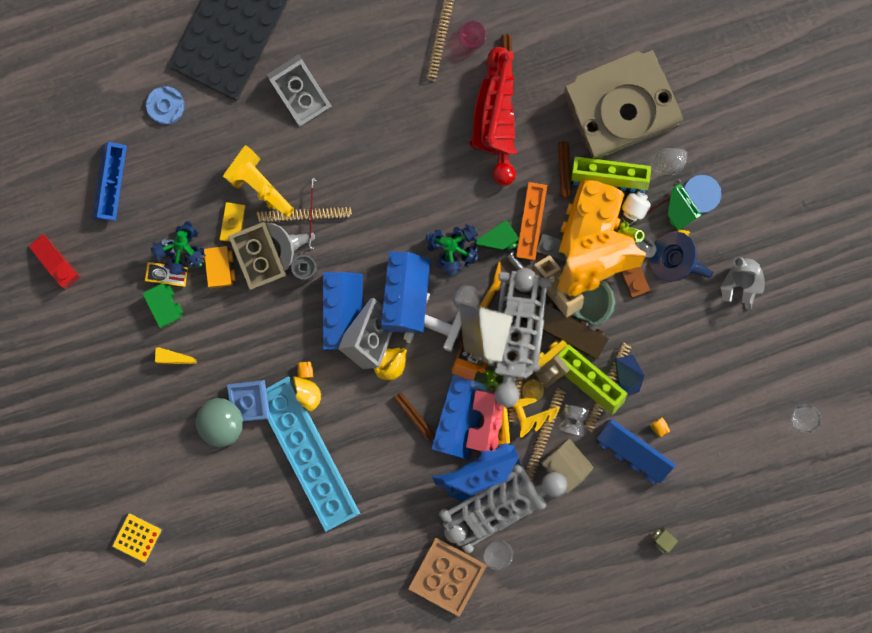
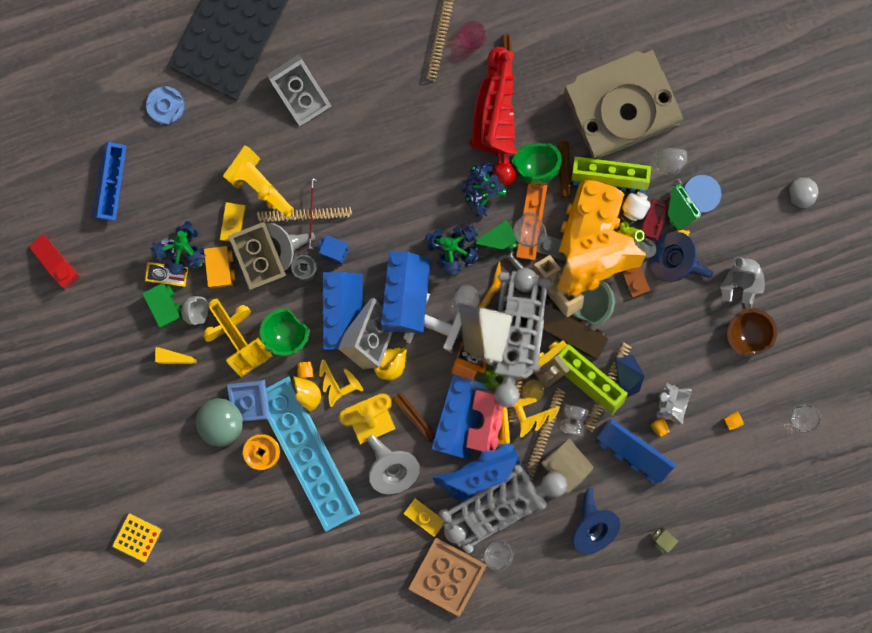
(195, 310): none -> light grey hair
(249, 355): none -> yellow piece
(252, 449): none -> light orange wheel
(283, 333): none -> green cylinder
(333, 249): none -> blue brick
(335, 392): none -> yellow piece
(369, 417): none -> yellow piece
(391, 470): none -> light grey piece
(424, 517): none -> yellow plate
(490, 186): none -> dark blue plant
(529, 230): none -> clear helmet
(537, 163): none -> green cylinder
(595, 528): none -> dark blue piece
(654, 219): none -> dark red plate
(673, 403): none -> light grey hair
(734, 421): none -> light orange hose
(752, 332): none -> reddish brown cylinder
(803, 192): none -> light grey hair

